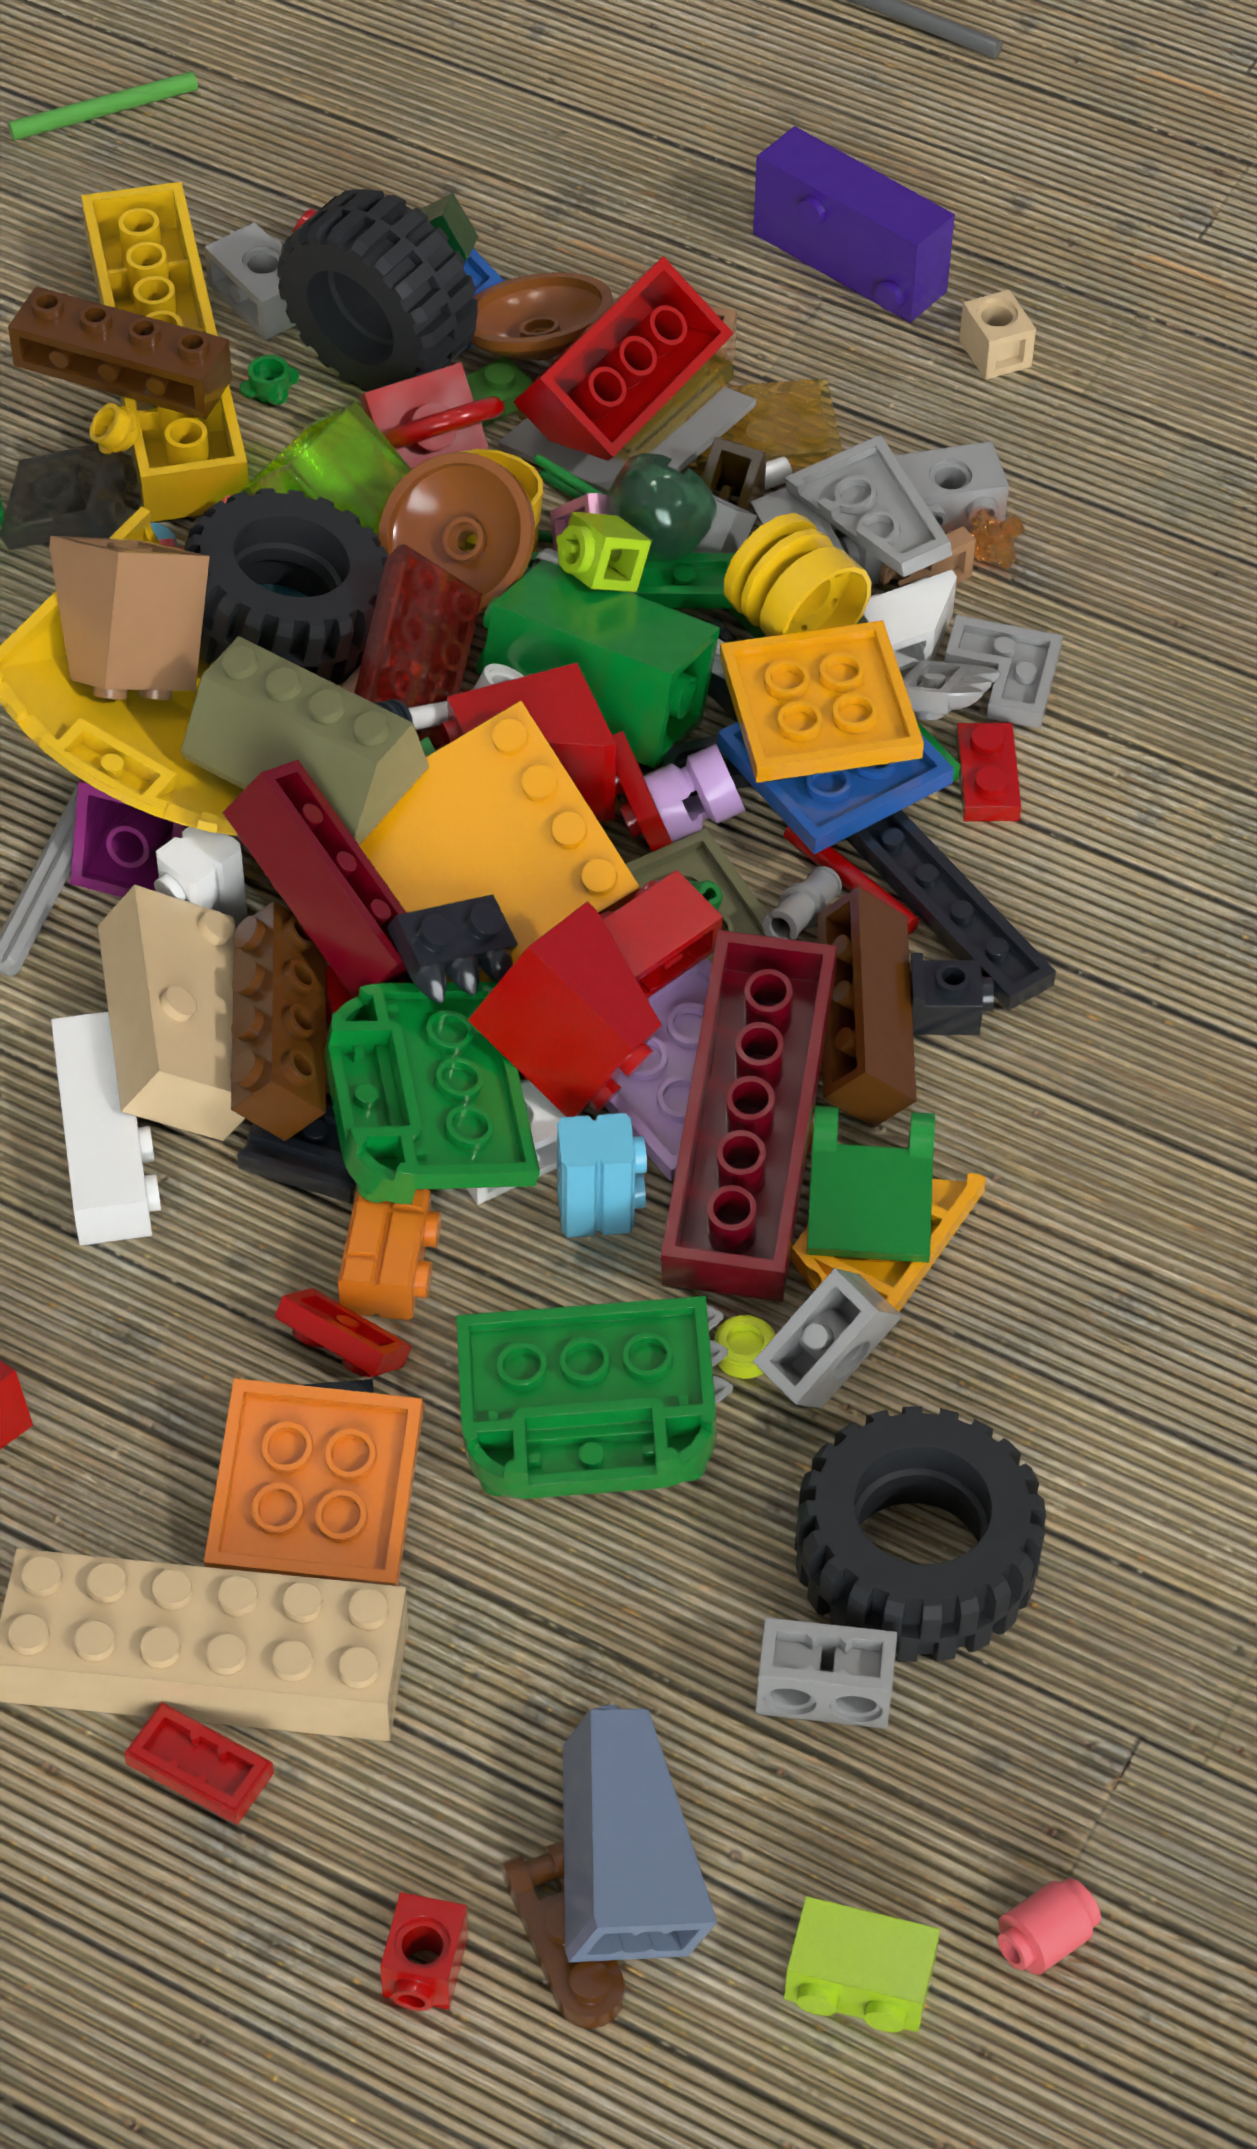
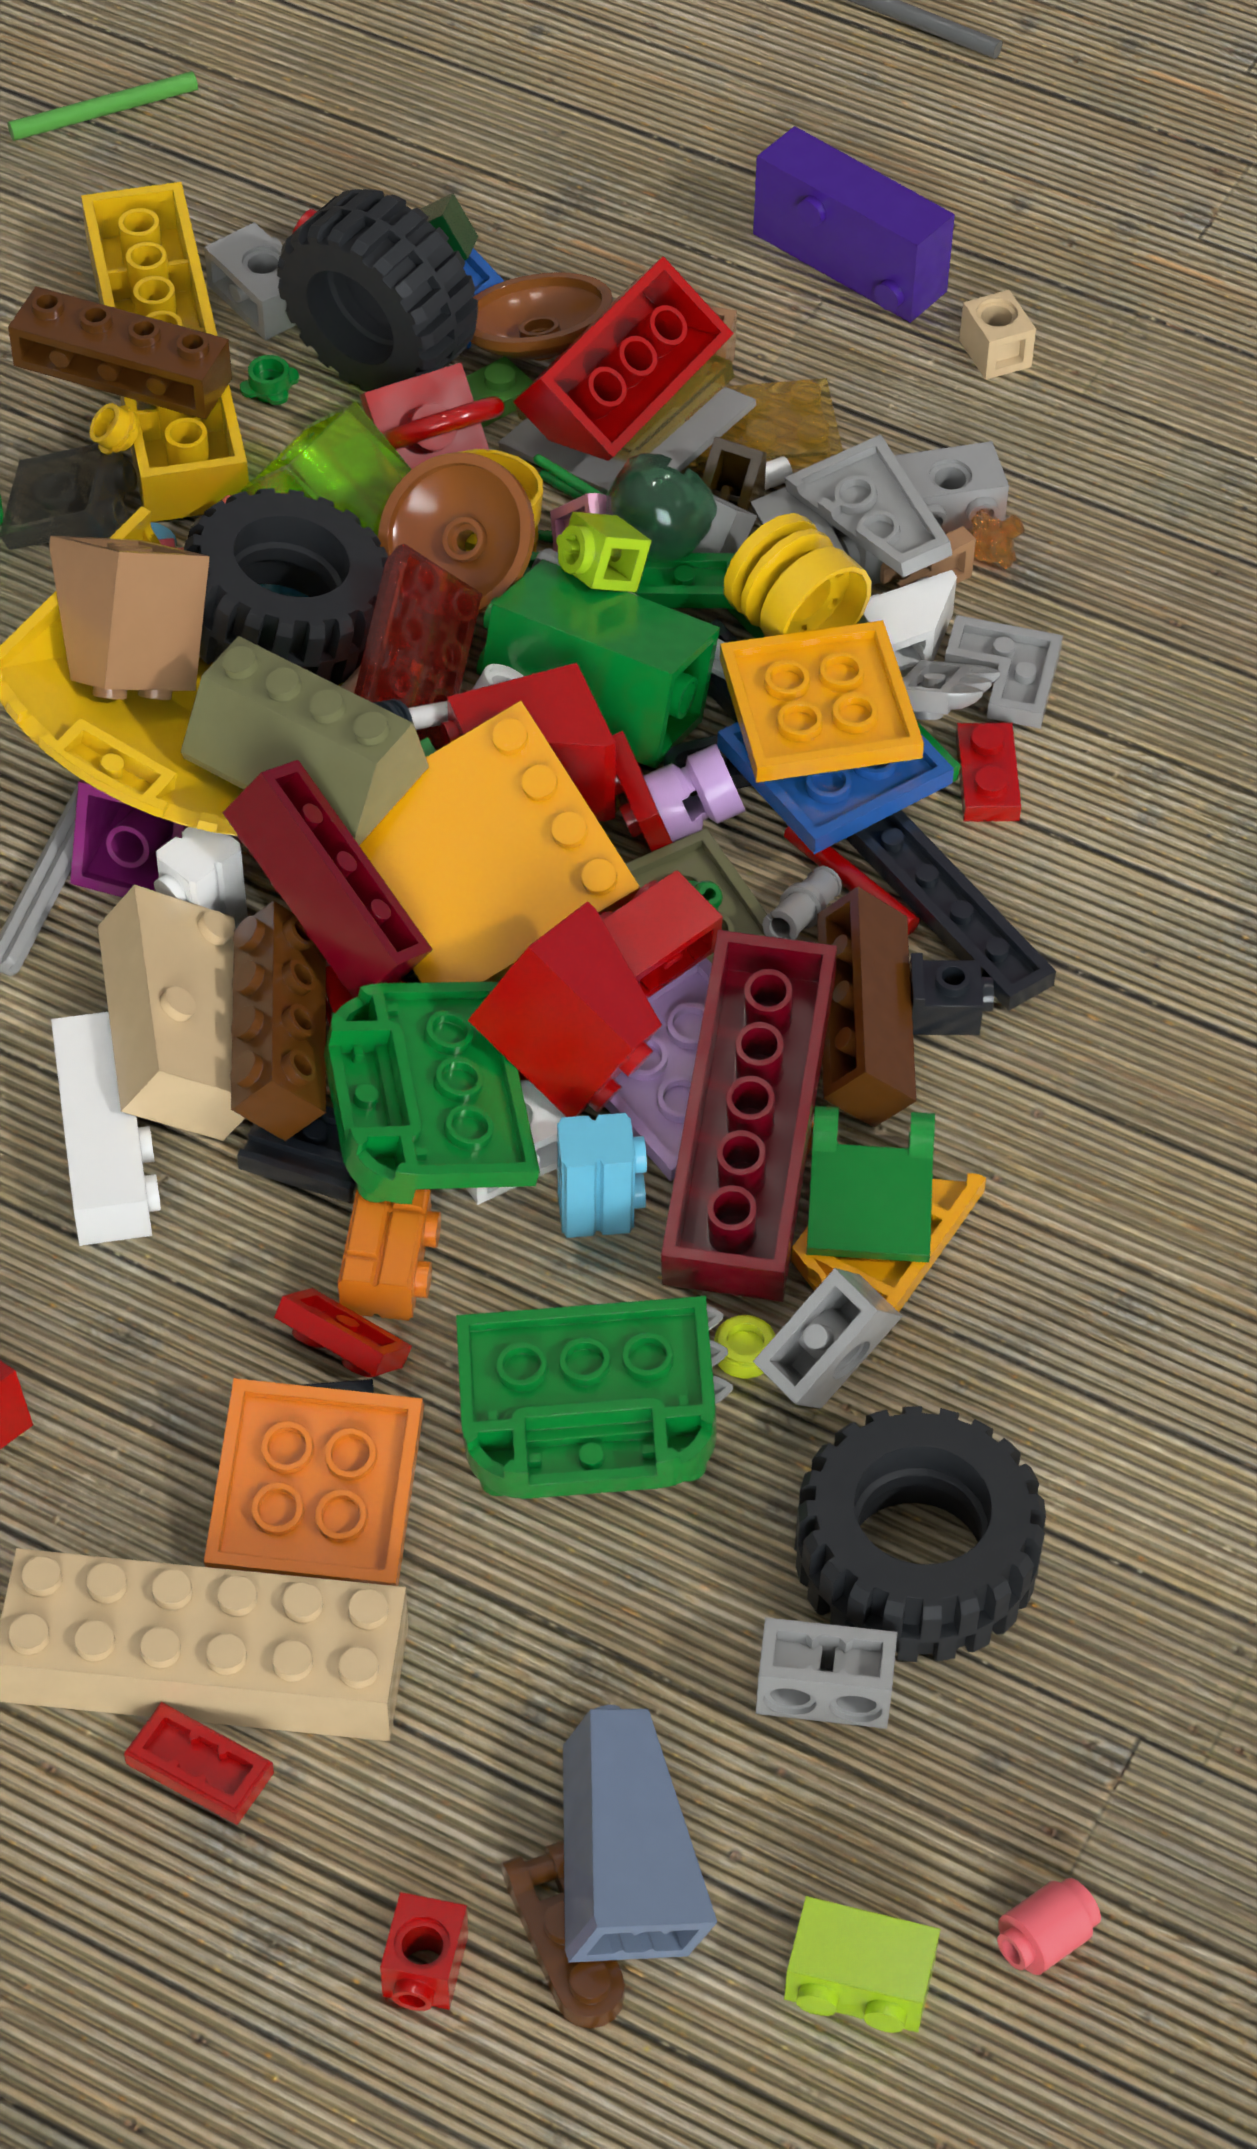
(455, 942): black plate -> none

